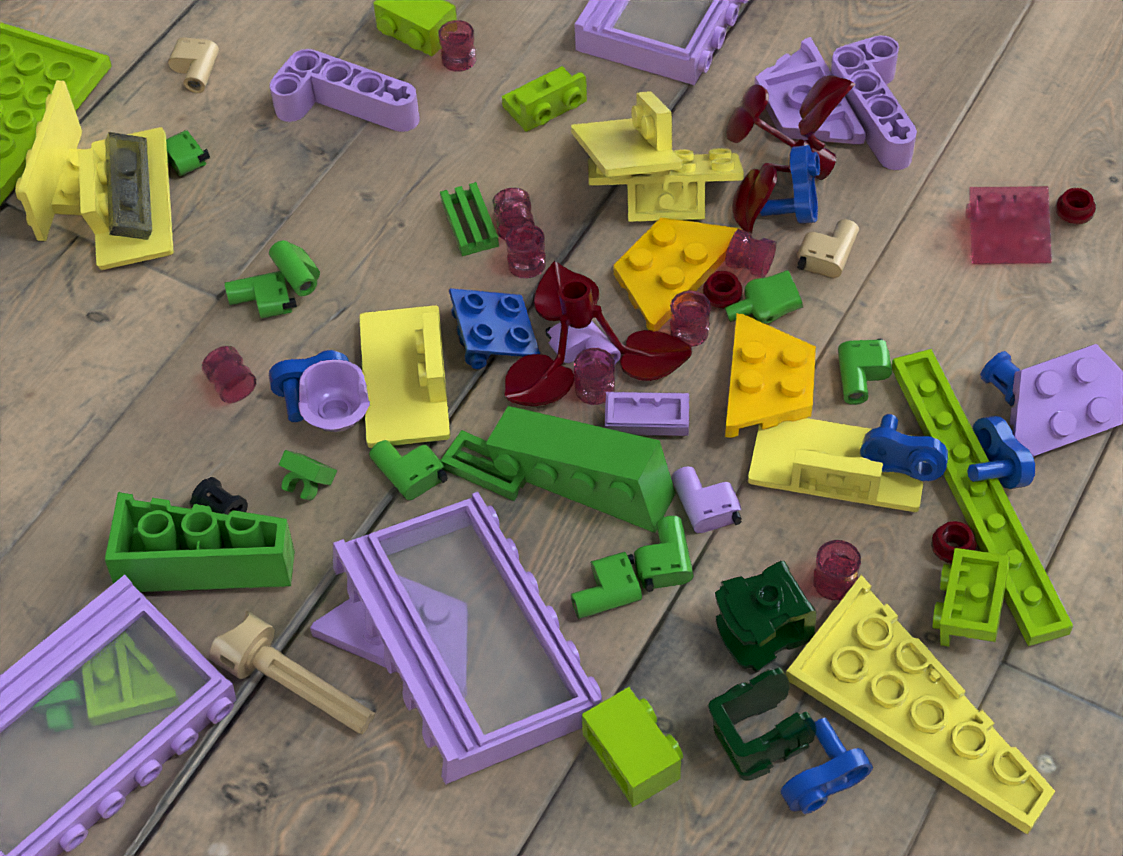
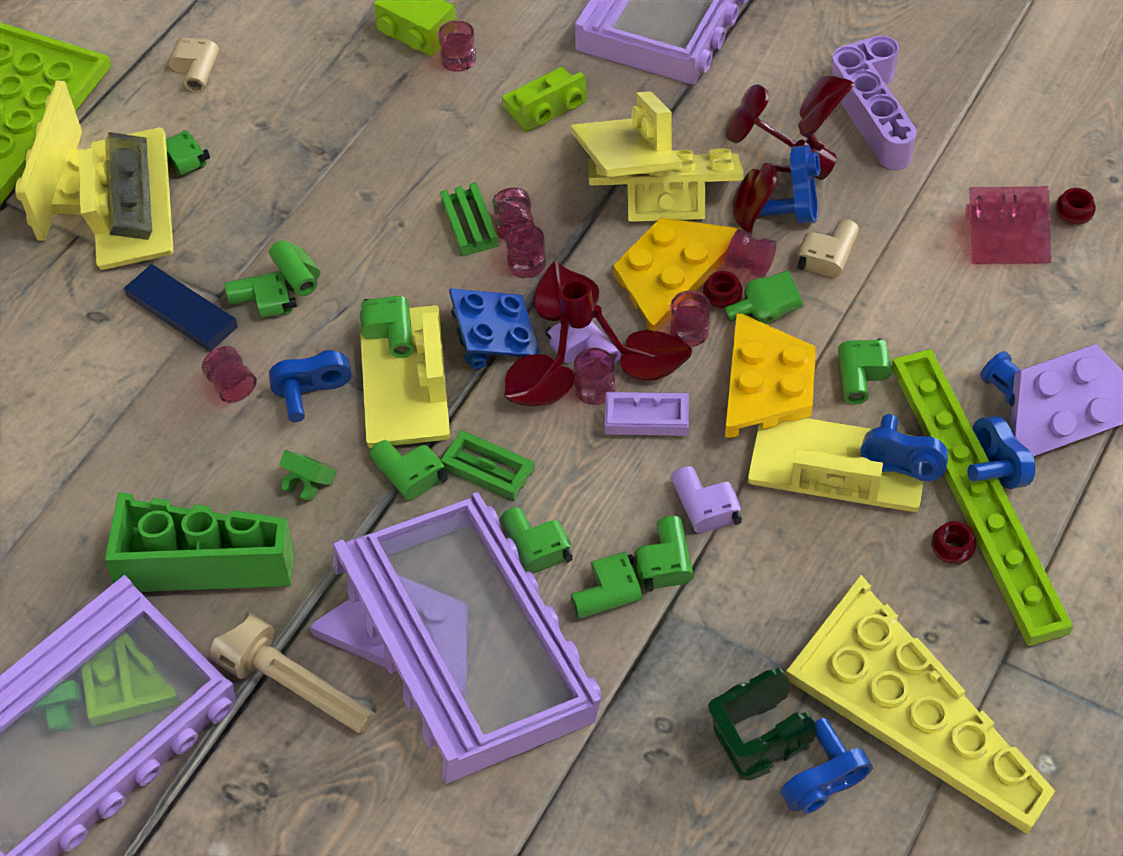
(181, 307): none -> dark blue tile
(219, 499): black bush -> none
(333, 395): lavender helmet -> none
(343, 86): lavender beam -> none
(388, 319): none -> bright green piece
(537, 546): none -> bright green piece
(586, 464): bright green wedge -> none
(632, 745): lime brick -> none
(763, 616): dark green piece -> none
(787, 88): lavender wing -> none
(836, 569): clear pink wheel -> none
(973, 596): lime bracket -> none

